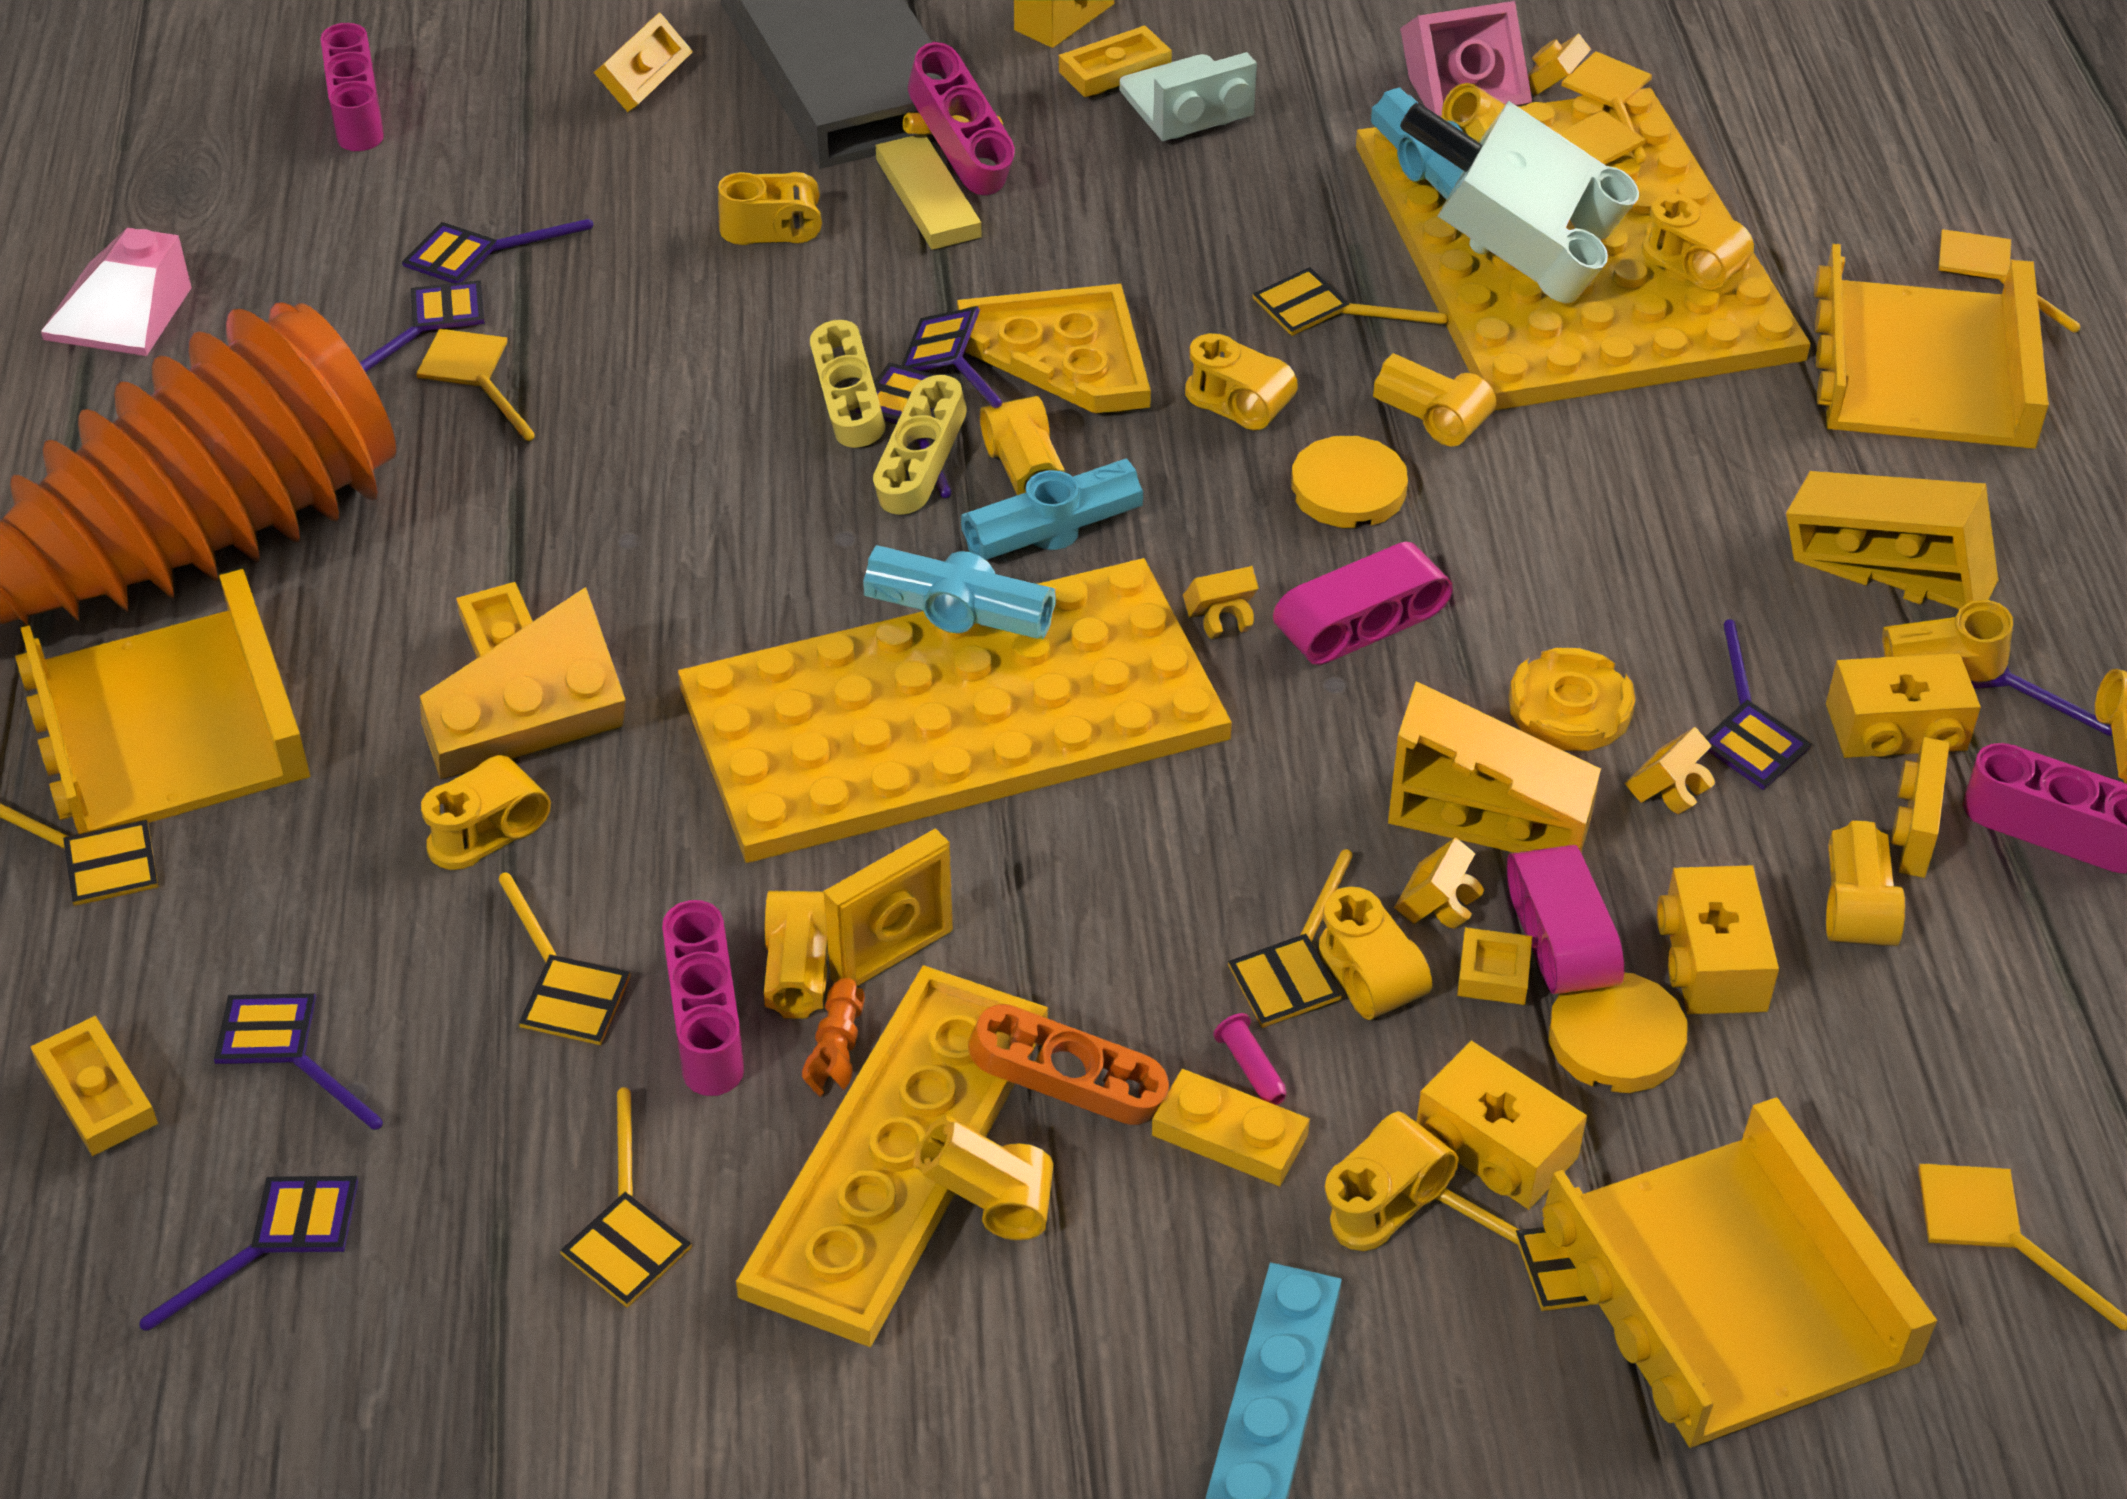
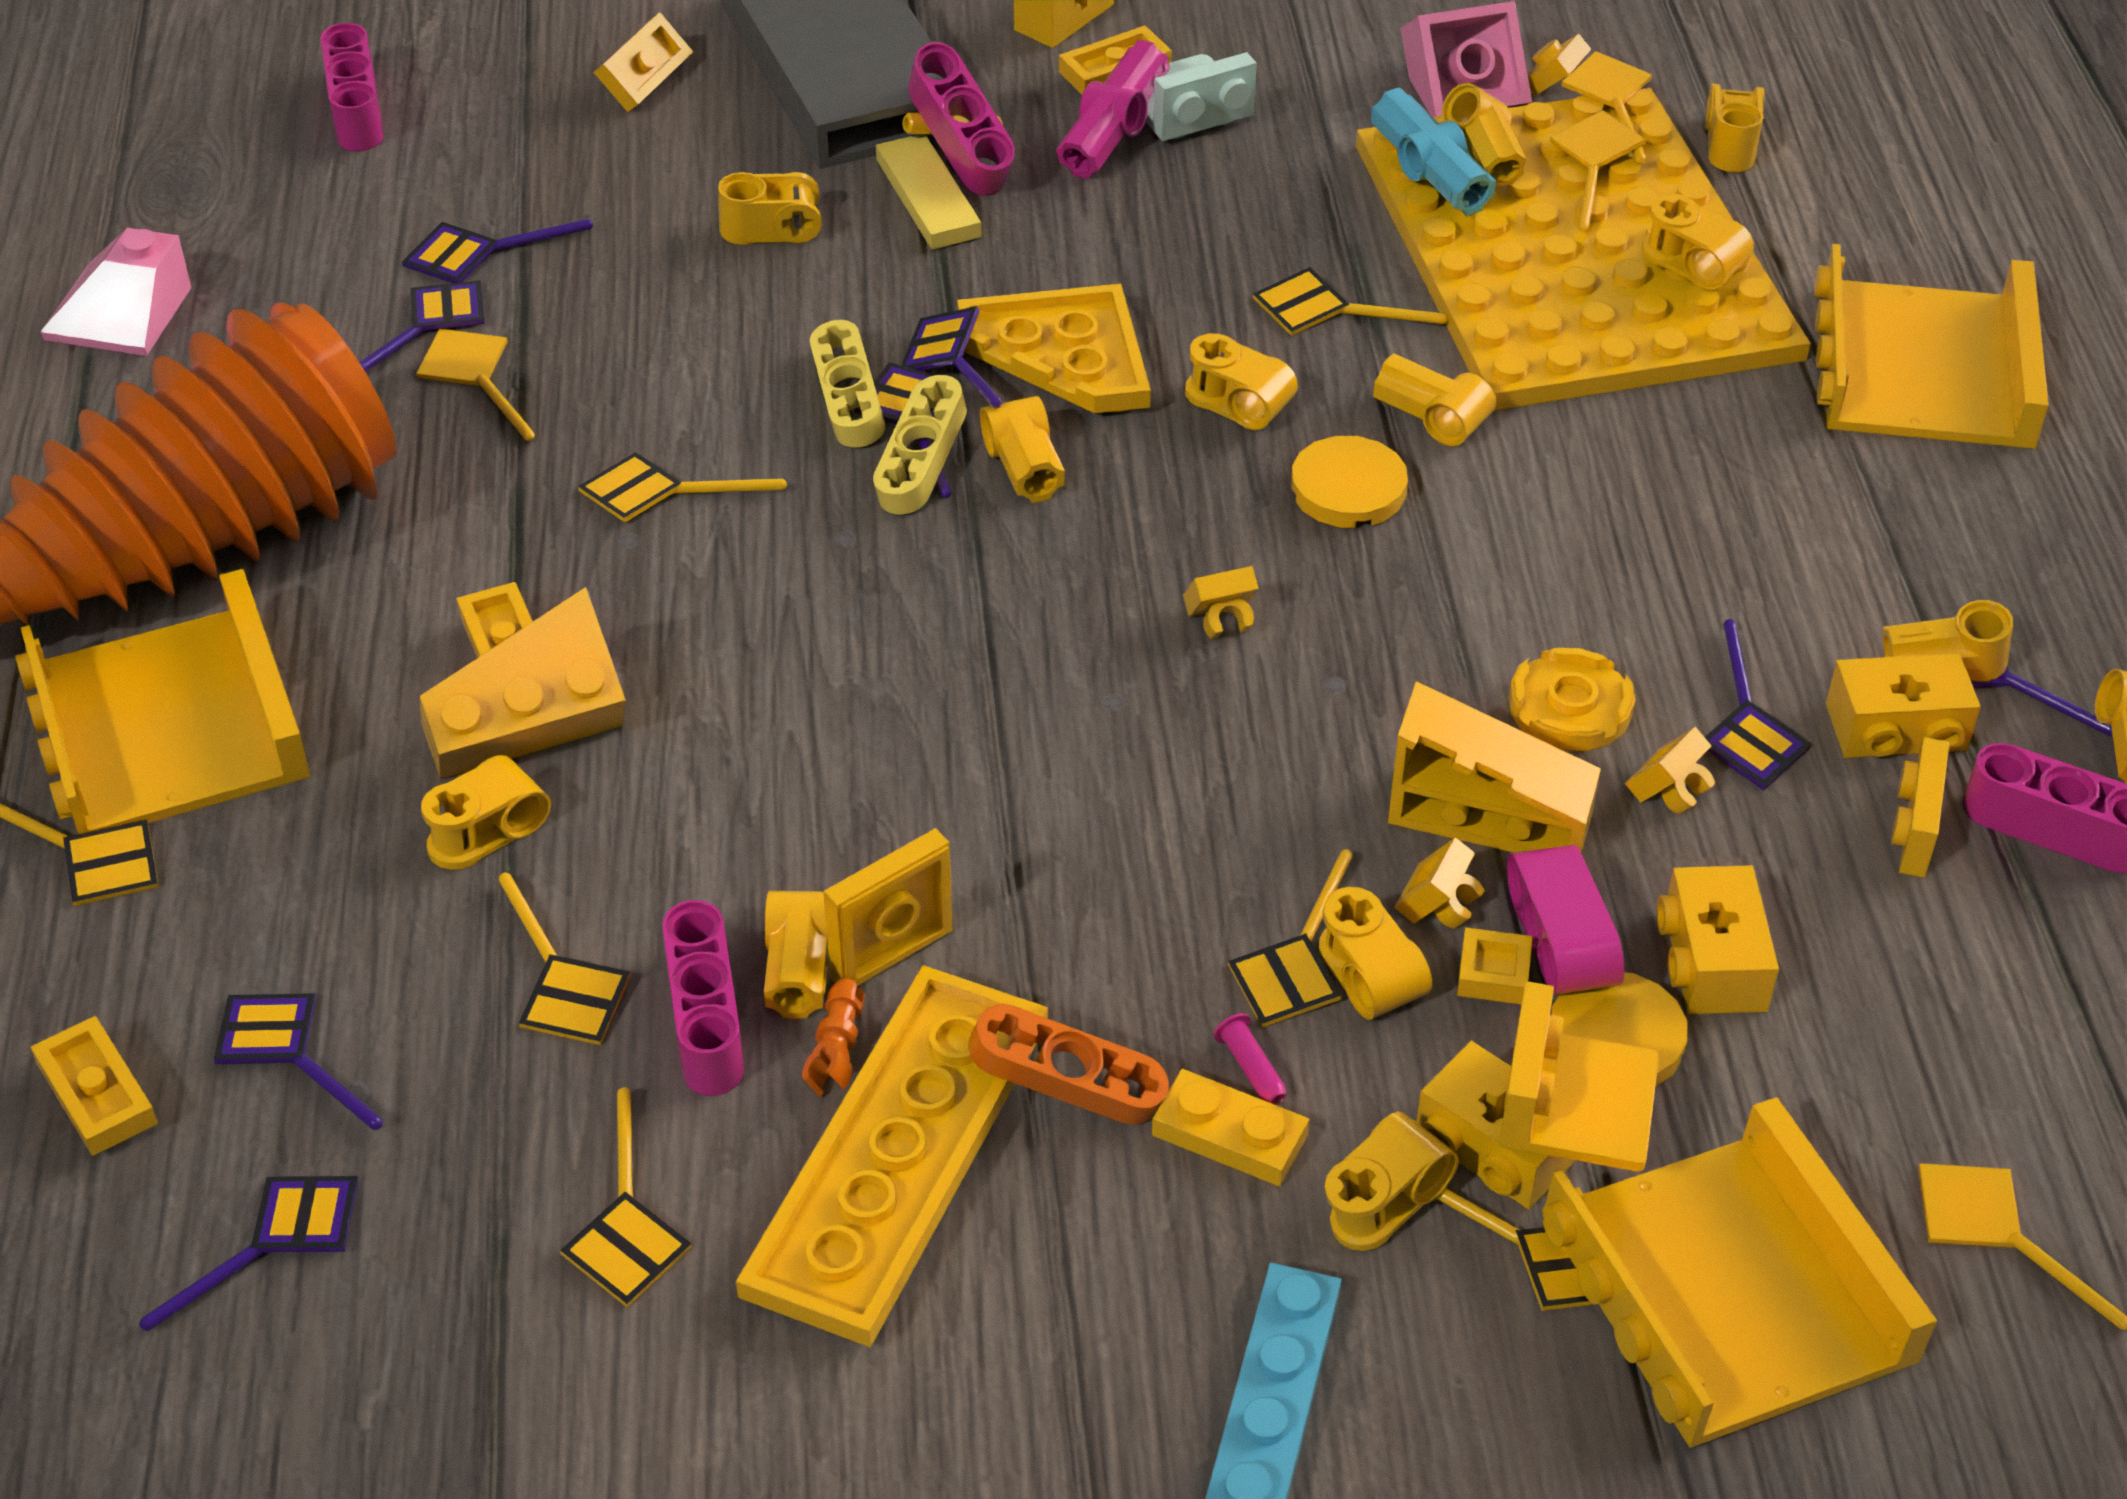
(639, 484): none -> piece
(933, 721): yellow plate -> none
(959, 592): medium azure piece -> none
(1004, 1180): yellow piece -> none
(1052, 509): medium azure piece -> none
(1112, 109): none -> dark pink piece
(1362, 602): dark pink beam -> none
(1523, 191): light aqua piece -> none
(1576, 1092): none -> yellow bracket
(1733, 127): none -> yellow piece
(1862, 897): yellow piece -> none
(1899, 532): yellow wedge -> none
(1988, 258): yellow piece -> none

